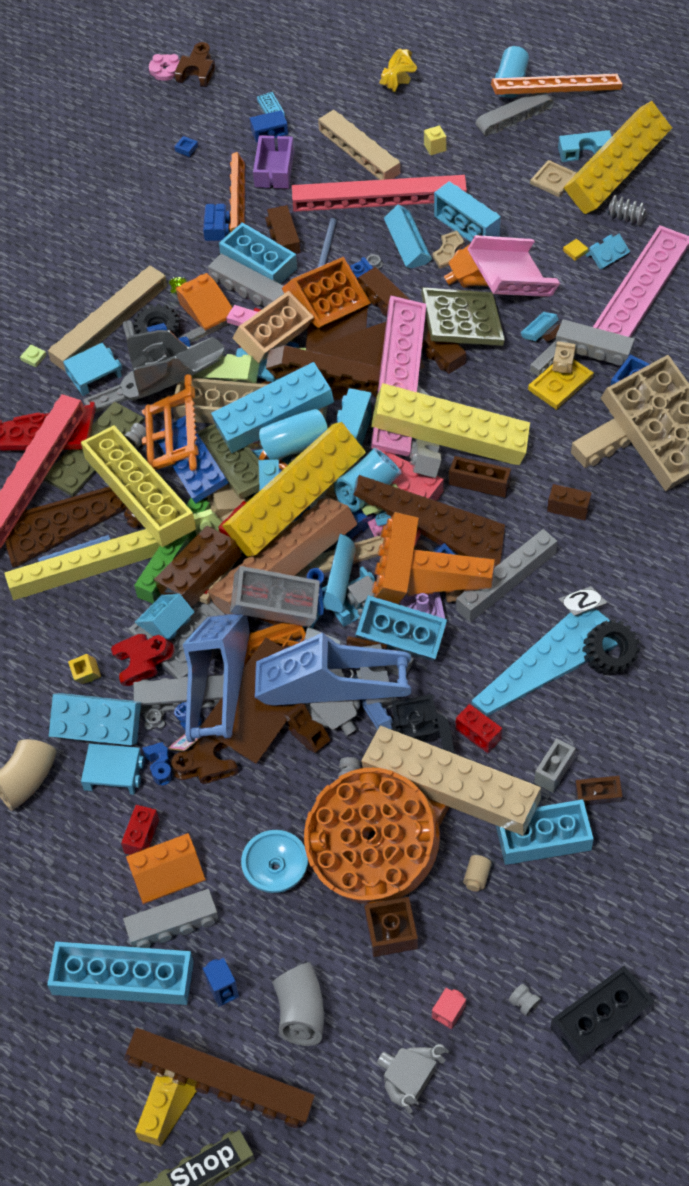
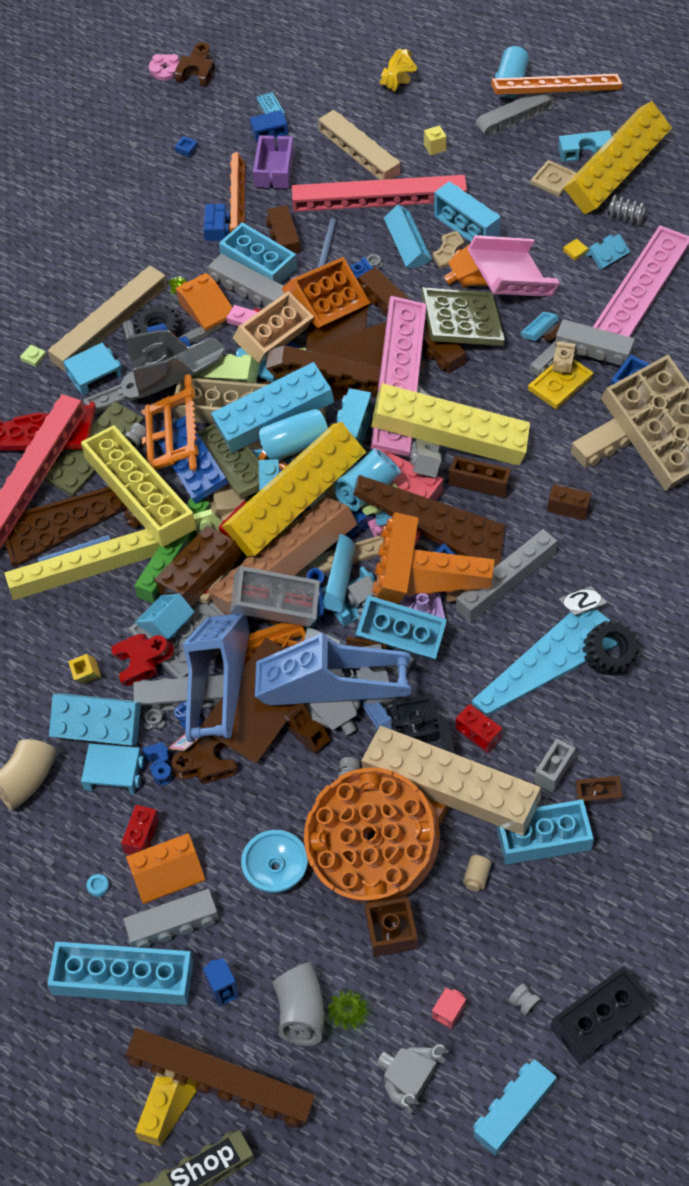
(97, 885): none -> medium azure tile
(337, 1011): none -> clear neon green gear
(514, 1107): none -> medium azure brick

